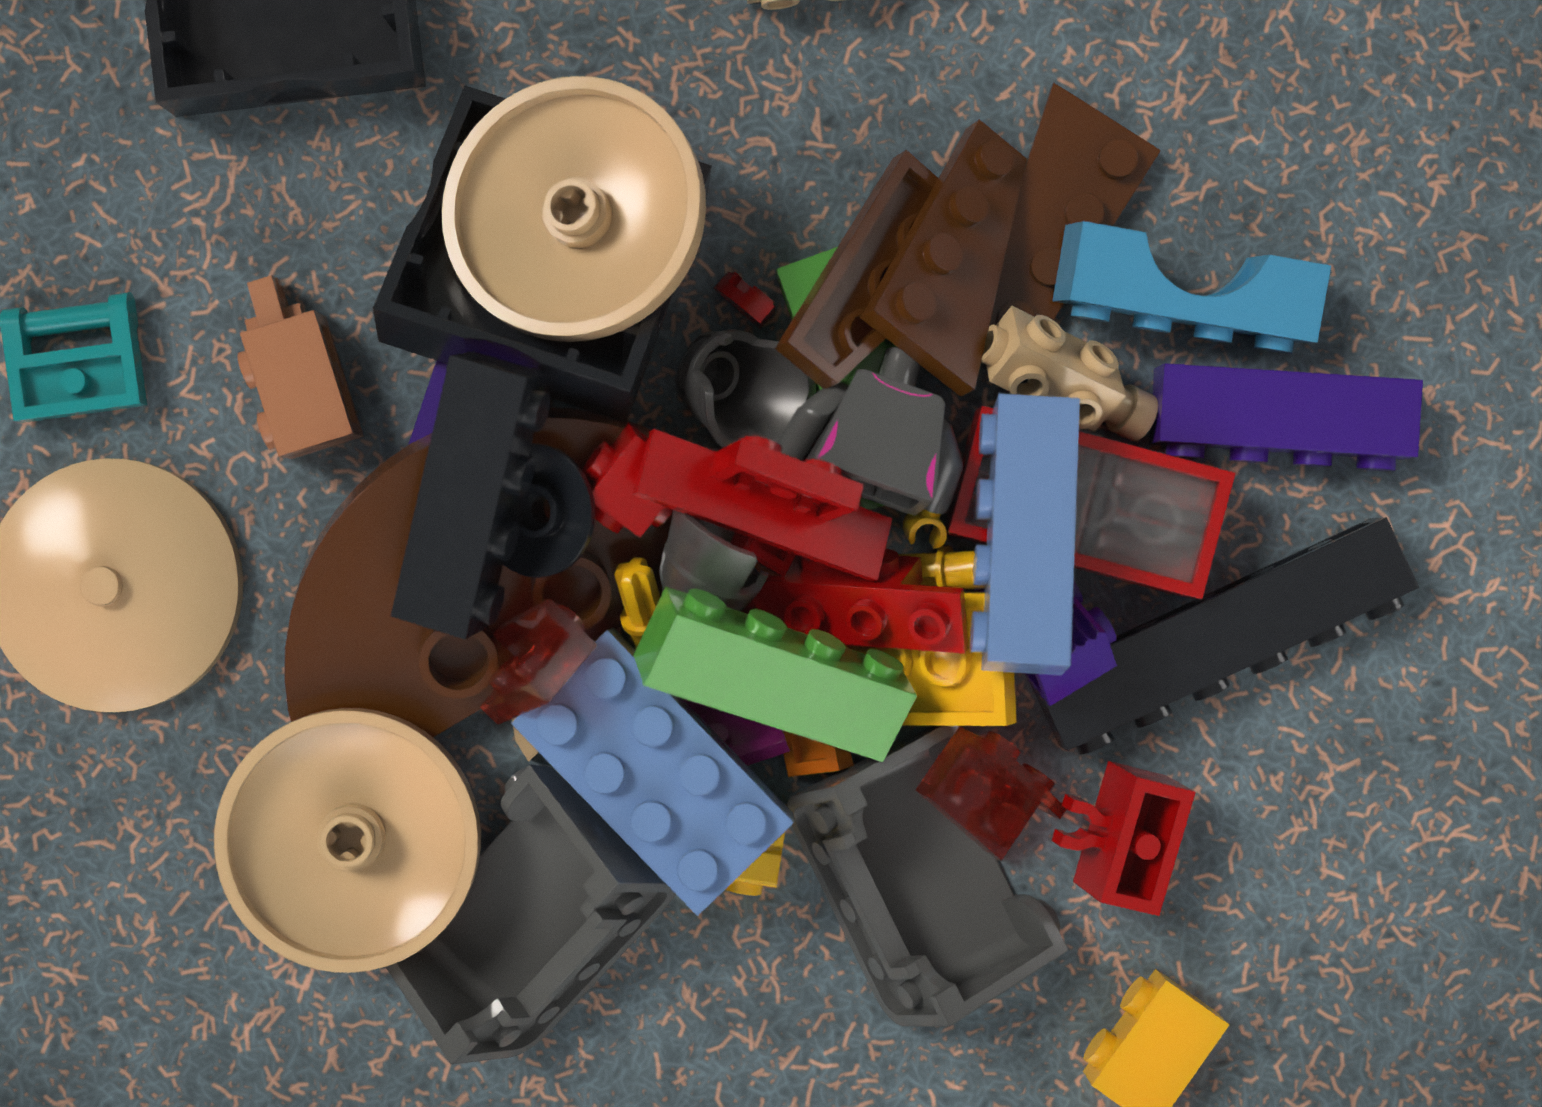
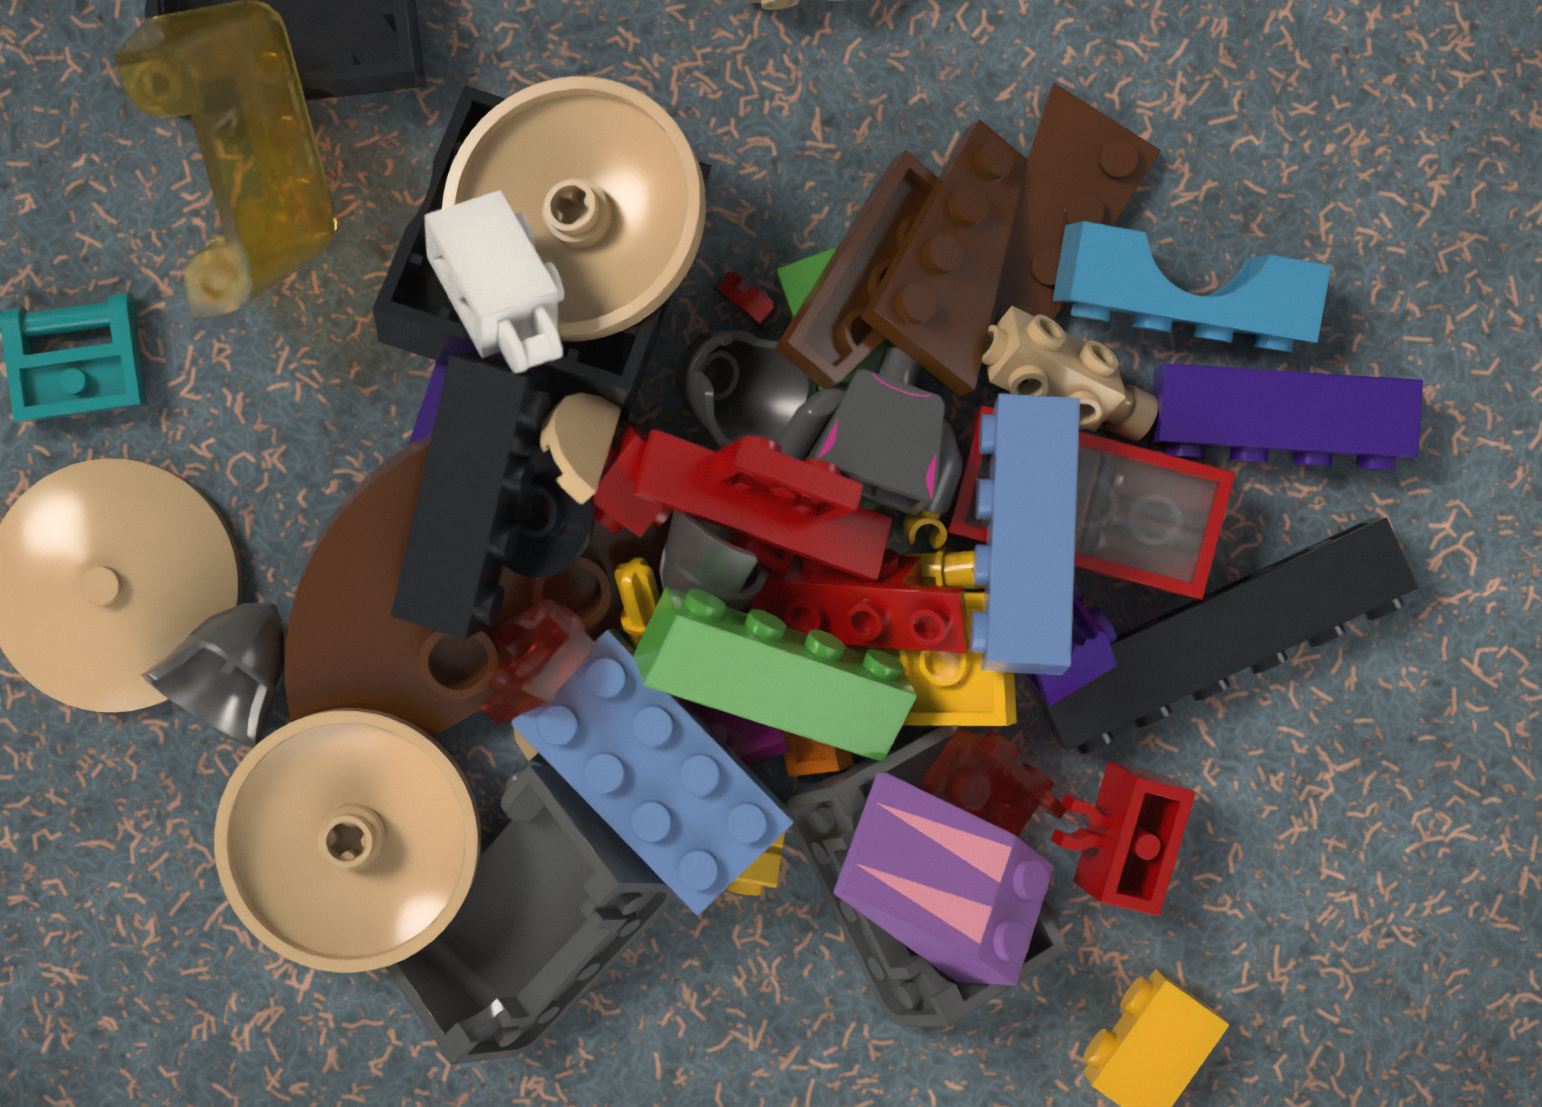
(228, 670): none -> flat silver helmet
(255, 136): none -> clear yellow windscreen
(296, 375): nougat hinge -> none
(497, 279): none -> white brick
(579, 440): none -> tan tile
(944, 883): none -> medium lavender slope

